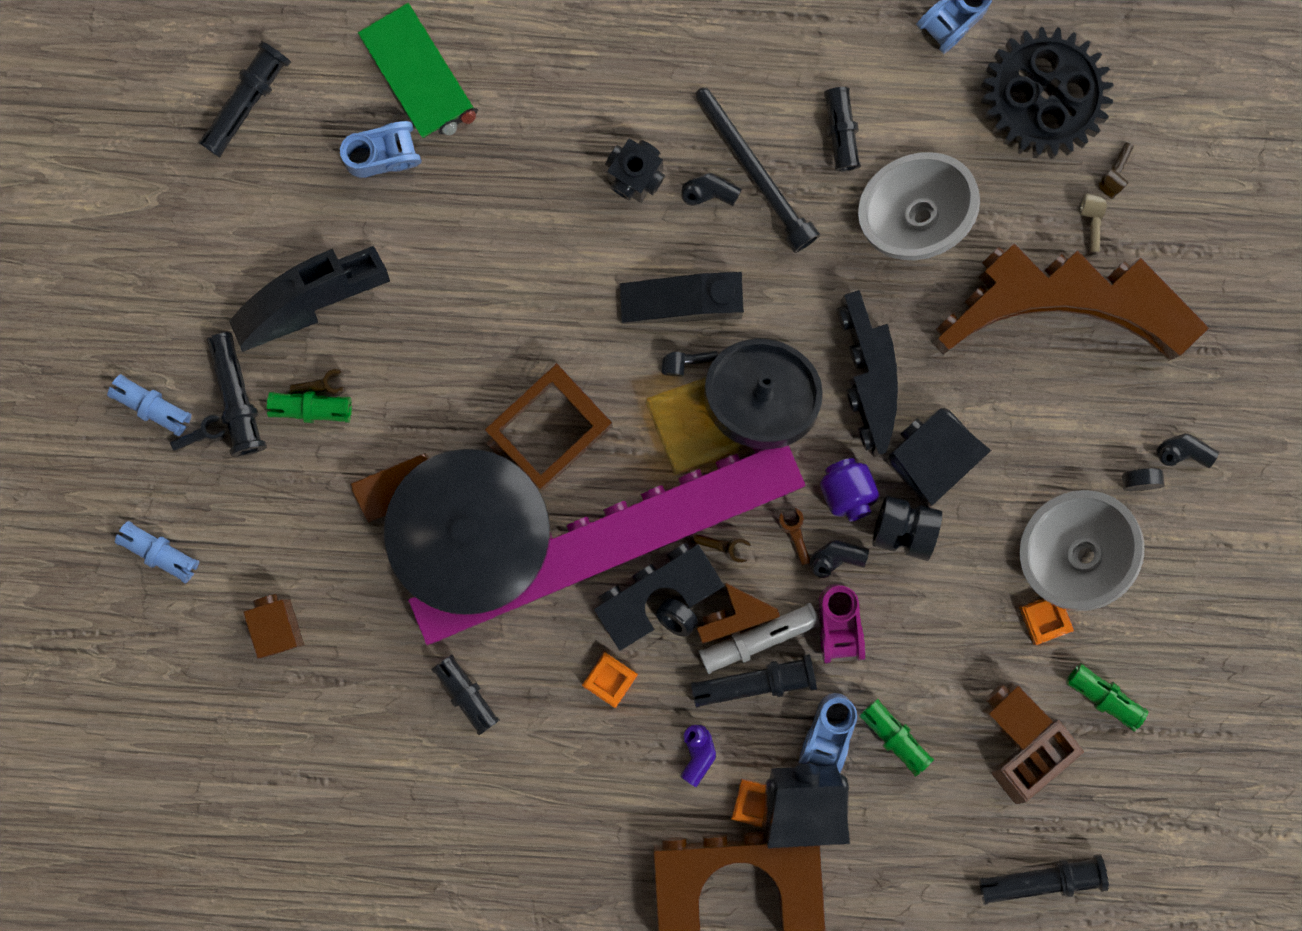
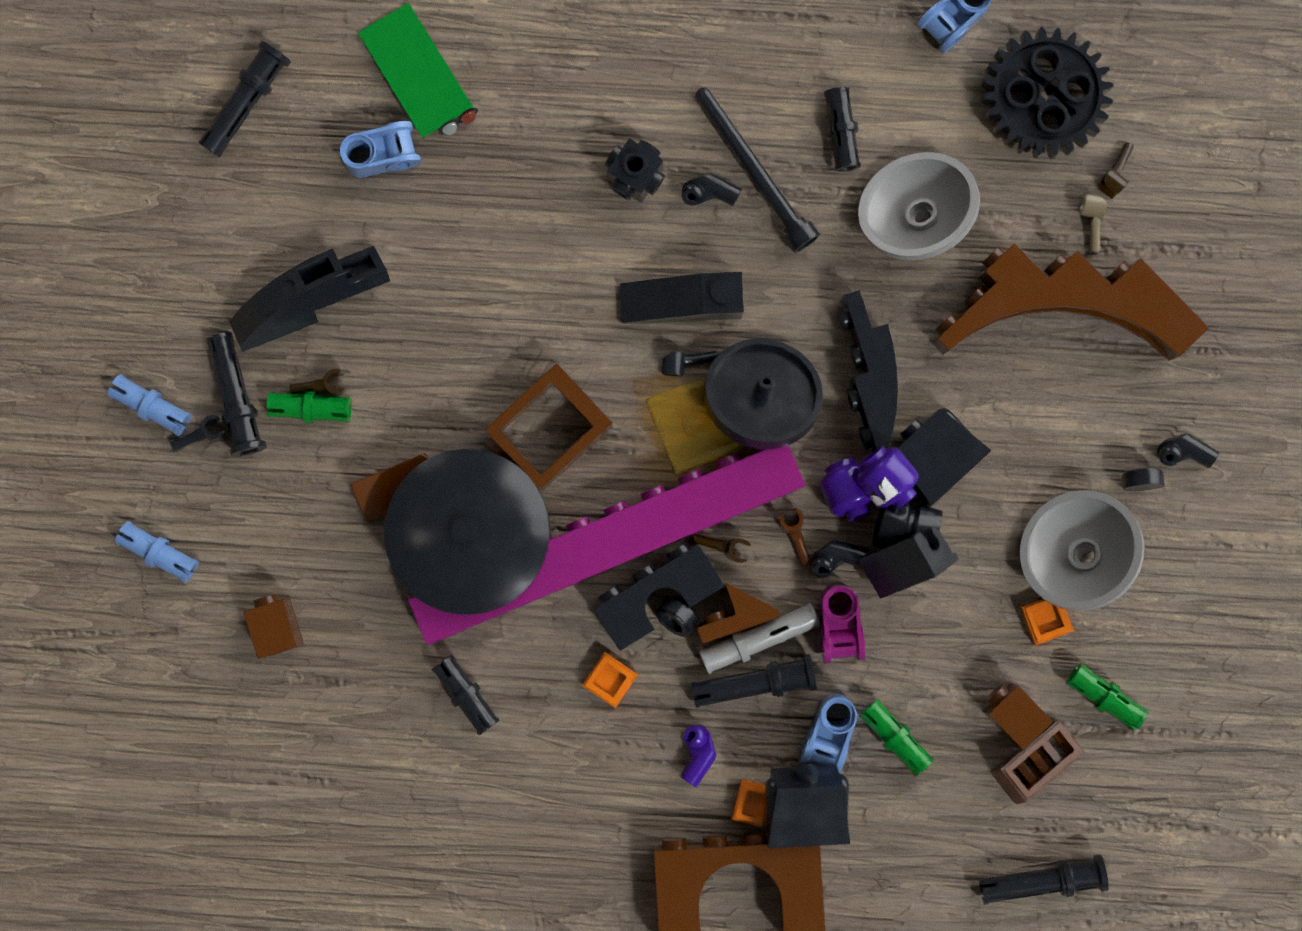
(887, 477): none -> dark purple head
(907, 563): none -> black hinge

